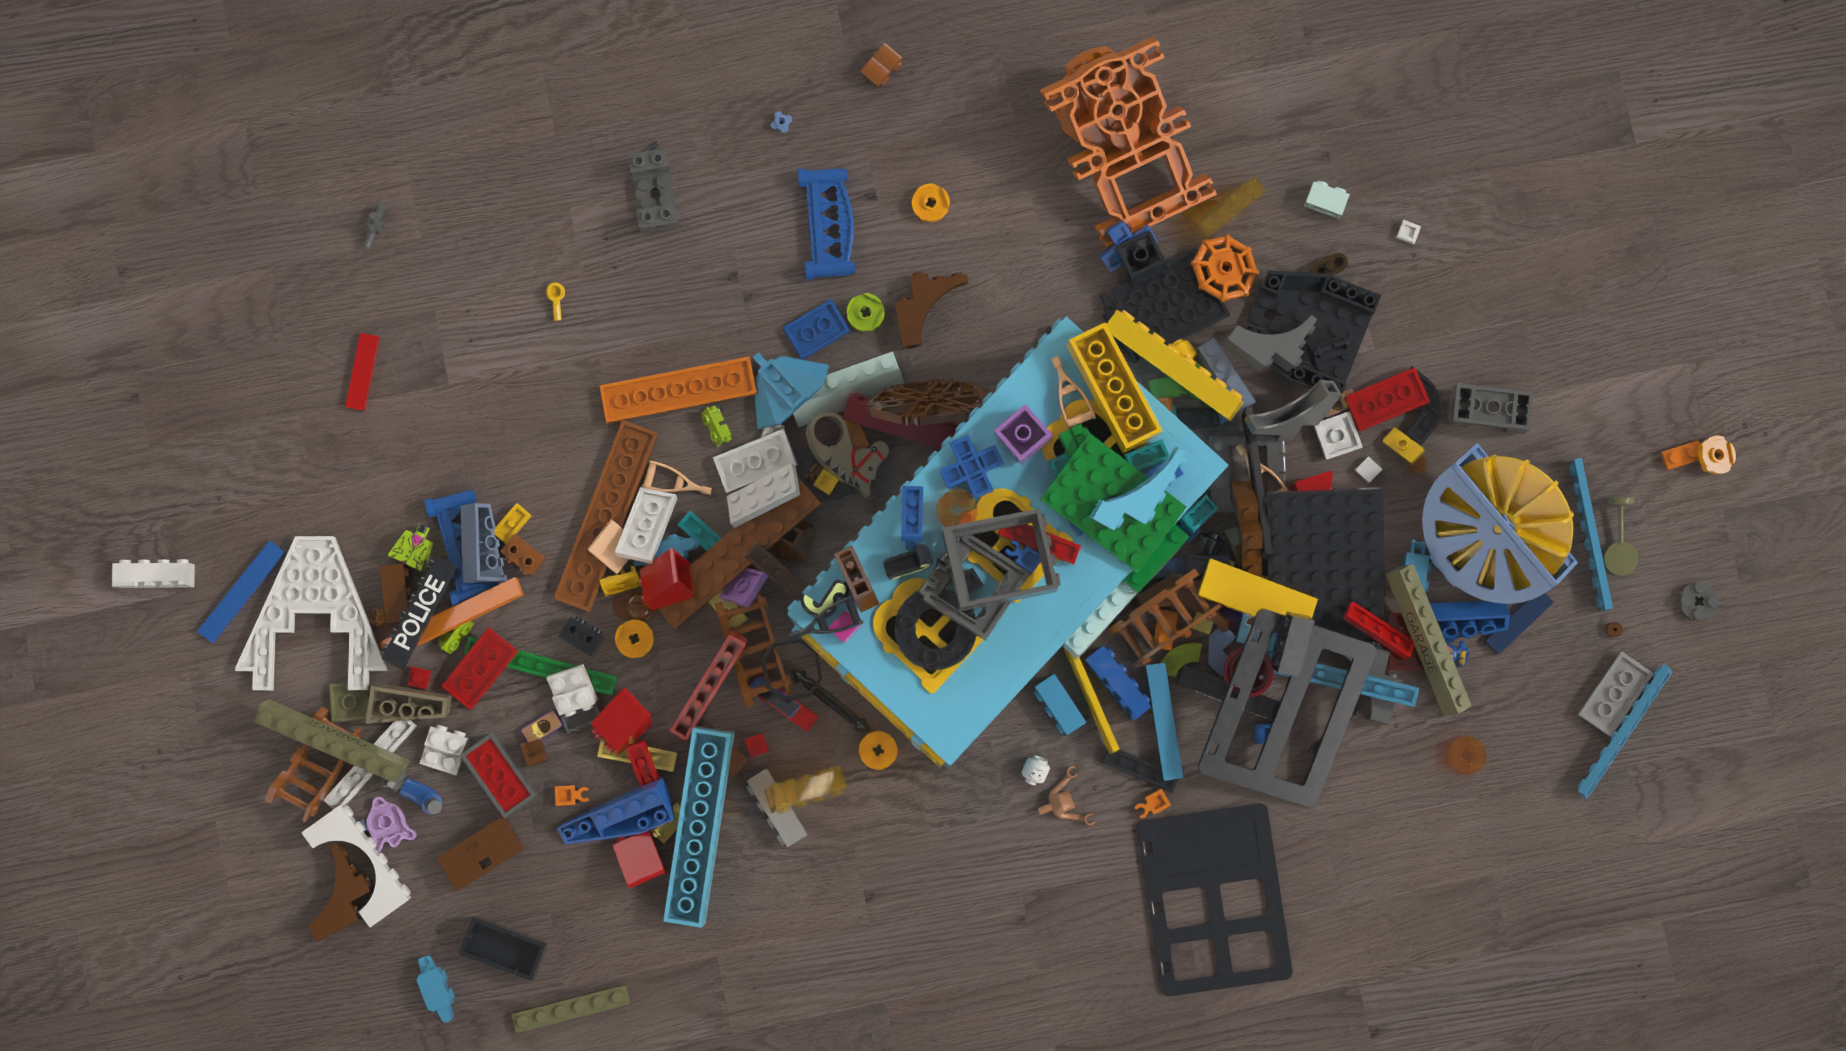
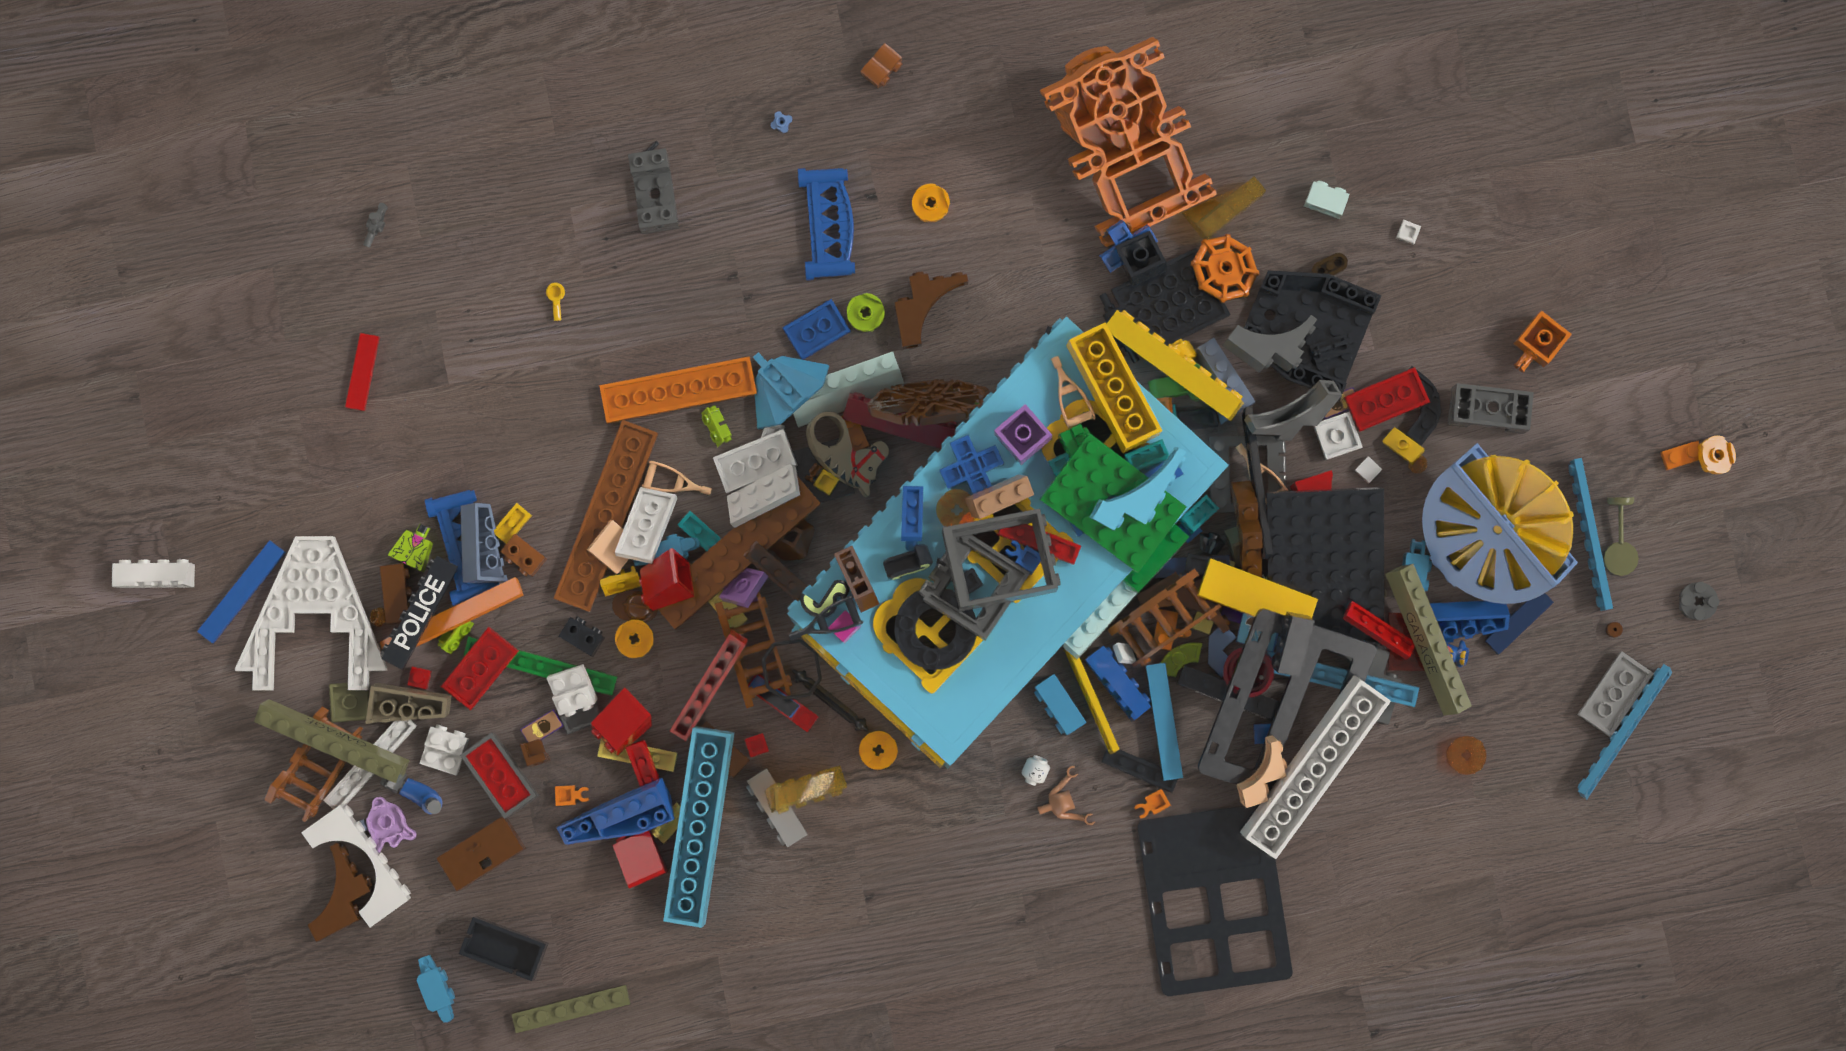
(999, 496): none -> medium nougat brick
(1124, 653): none -> white tile
(1273, 767): none -> light nougat arch
(1315, 766): none -> white brick
(1534, 348): none -> orange brick

